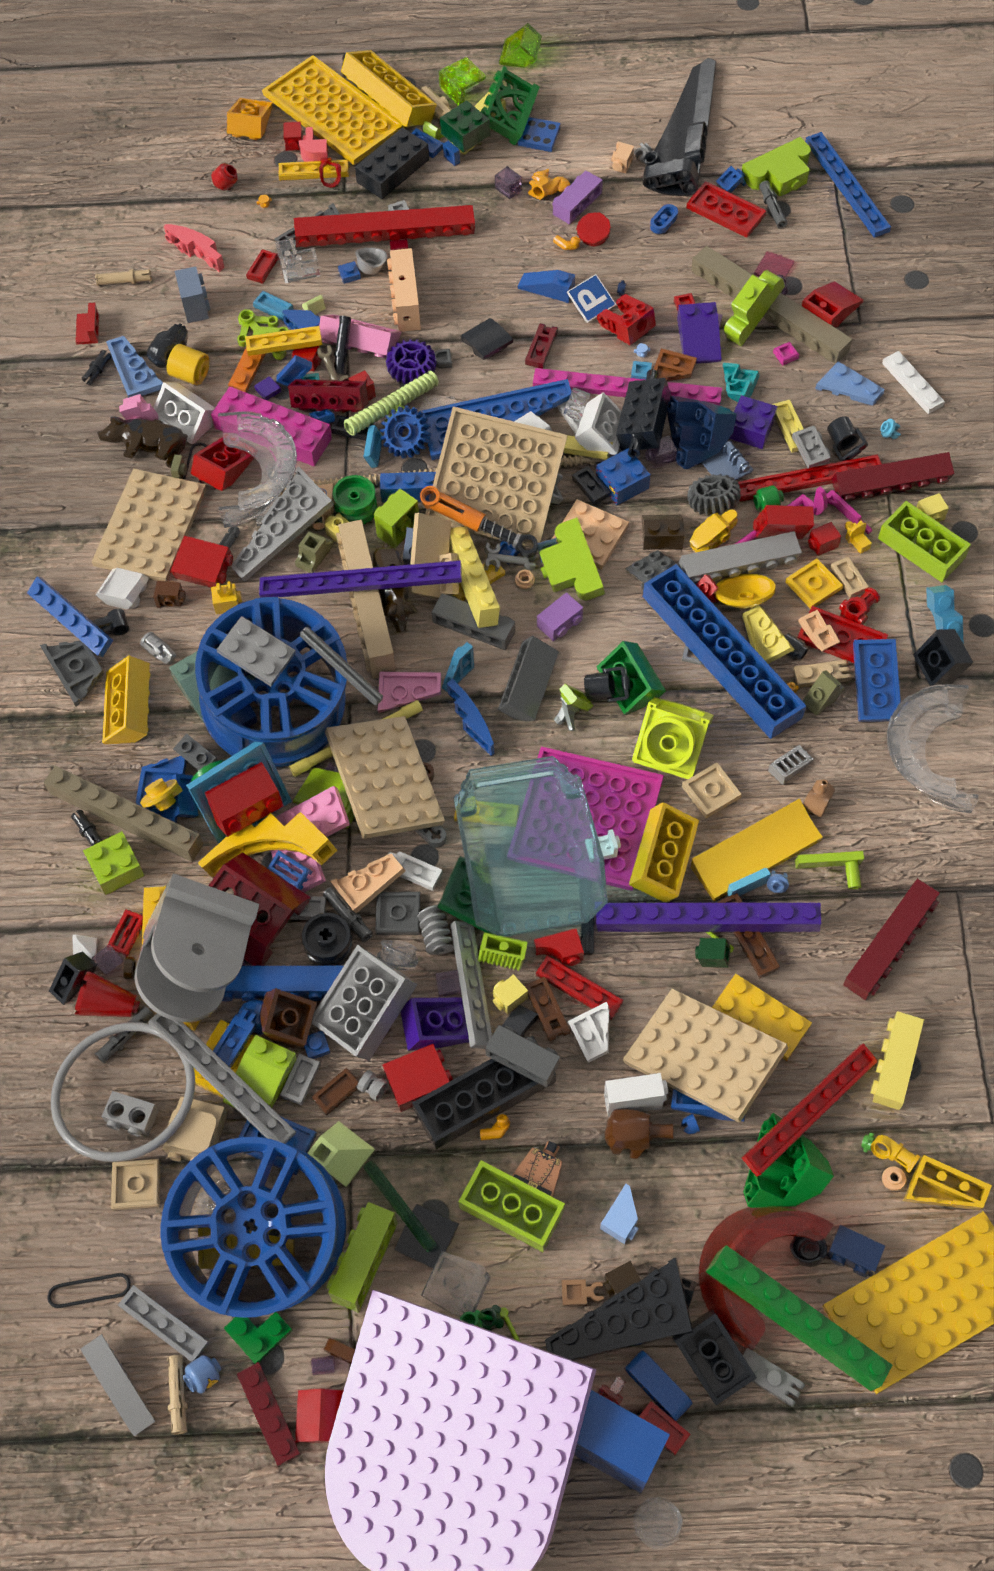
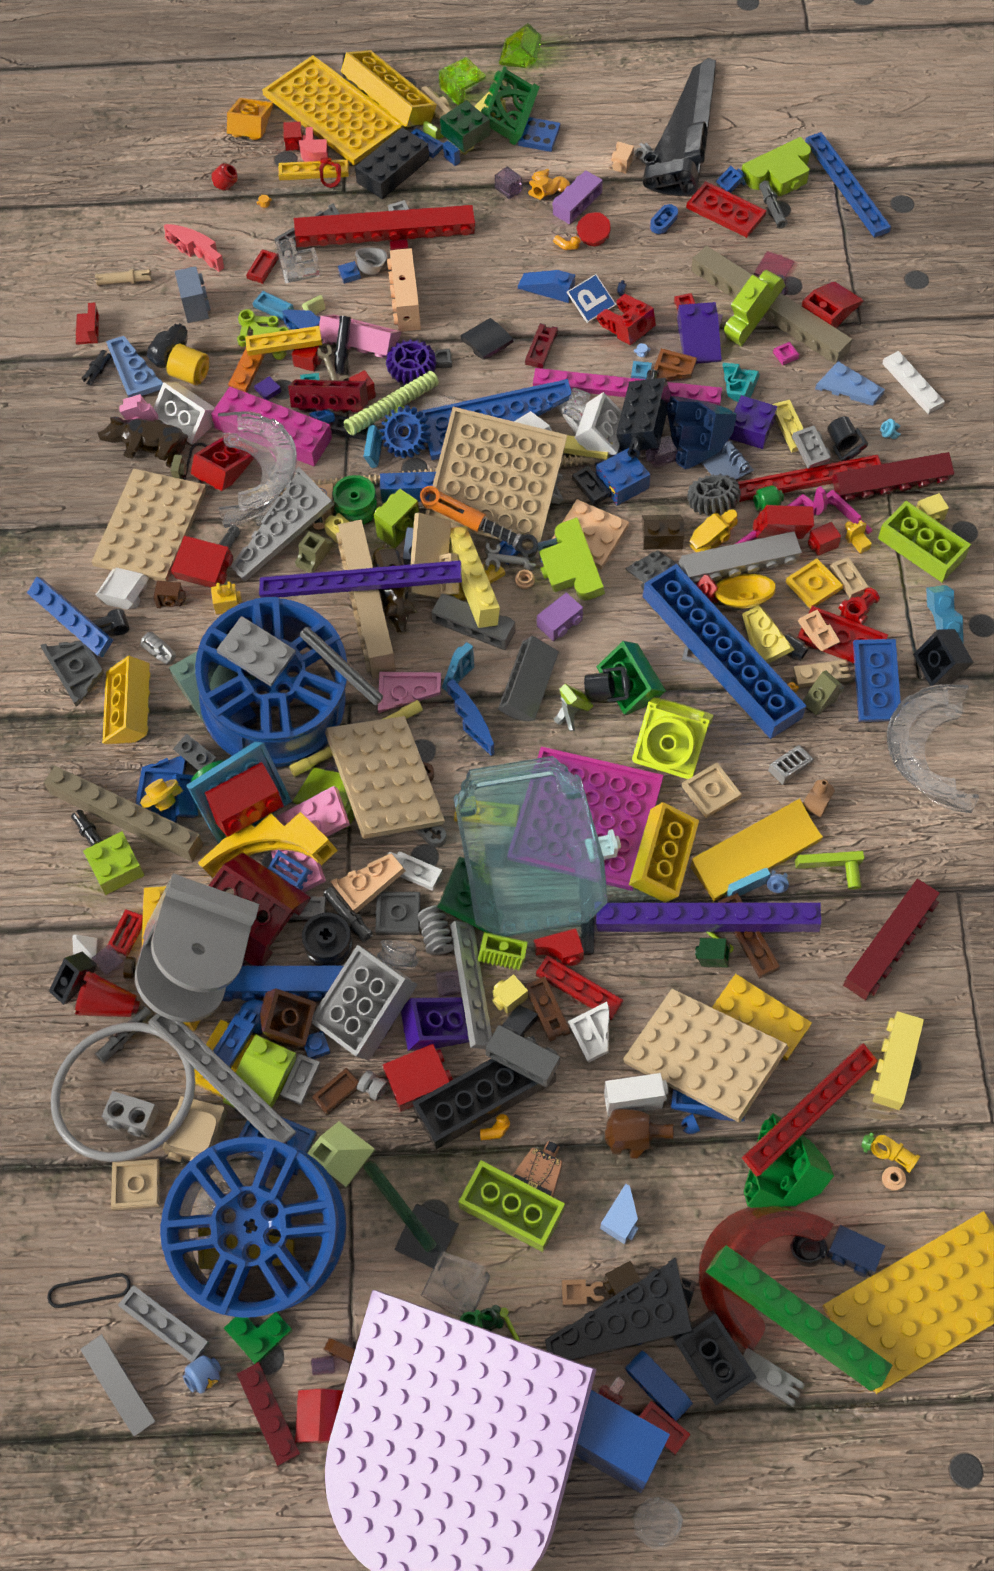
(177, 1395): tan pin -> none
(295, 369): blue tile -> none
(362, 1256): lime brick -> none
(945, 1186): yellow wedge -> none

